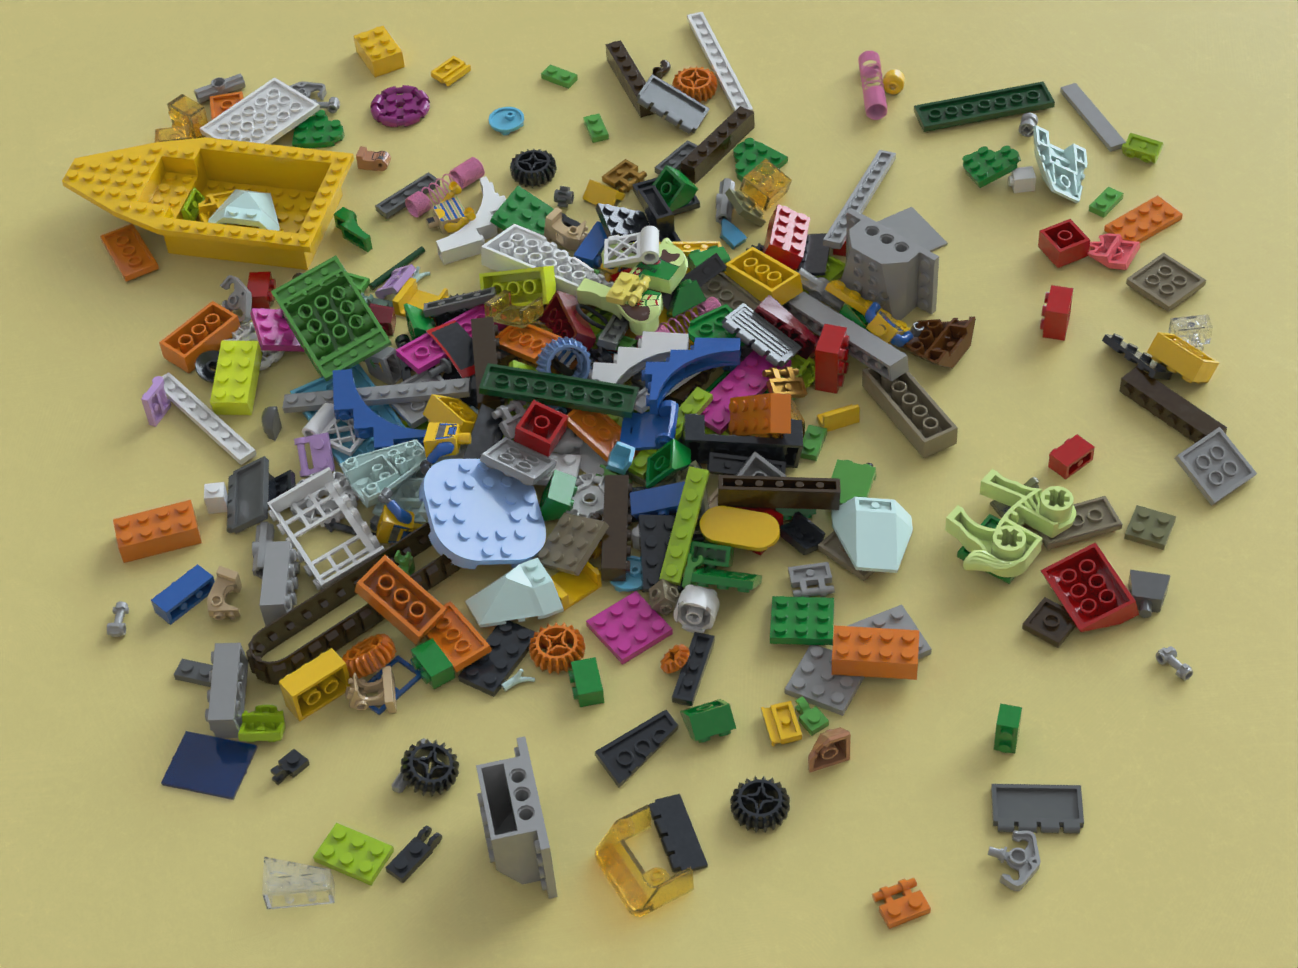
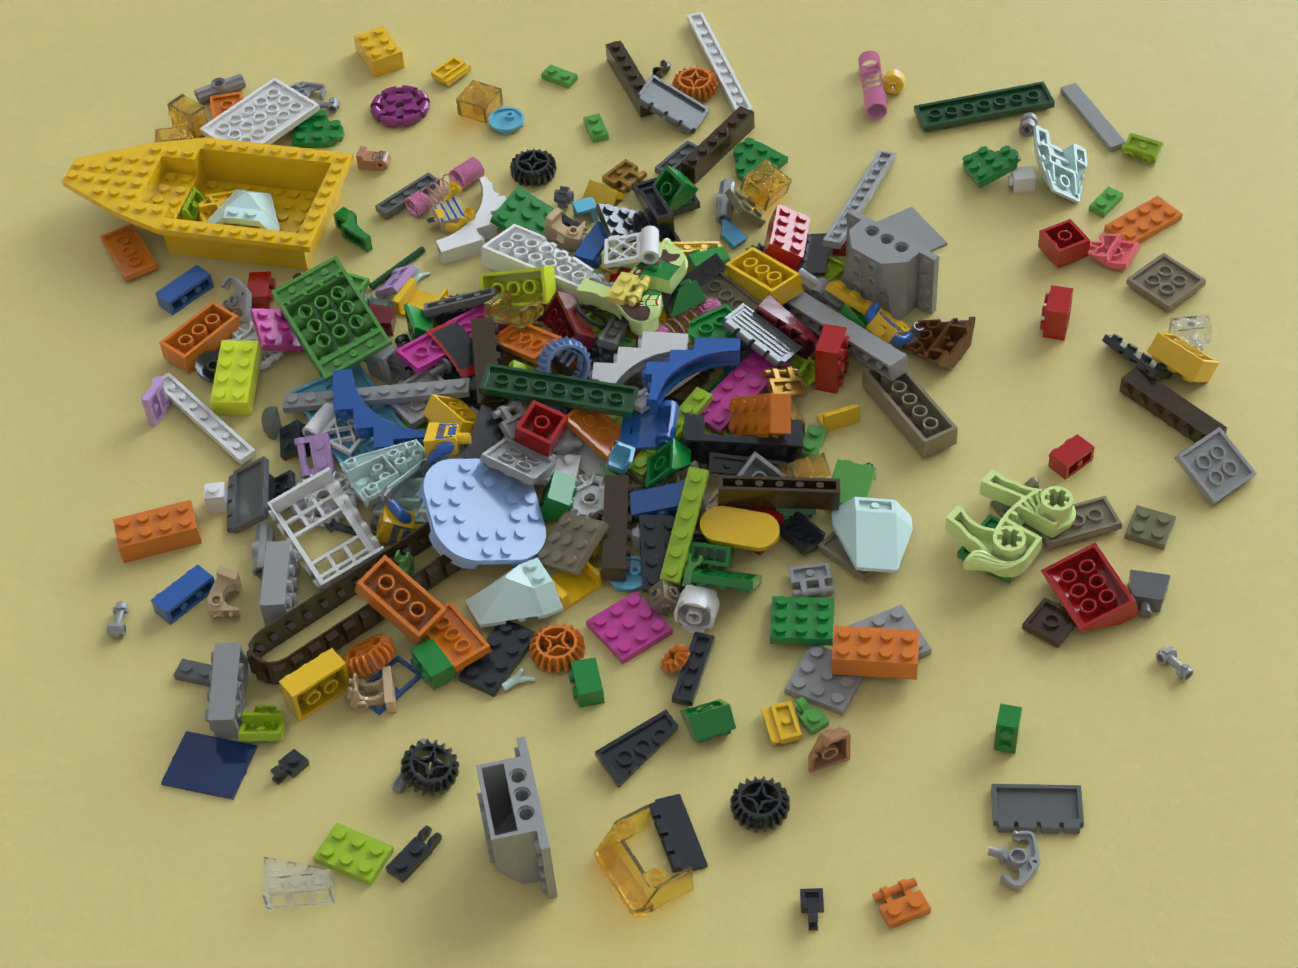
(184, 290): none -> blue brick
(287, 435): none -> black bracket
(479, 101): none -> clear yellow brick
(585, 206): none -> medium azure panel
(808, 467): none -> clear yellow brick
(812, 903): none -> black plate

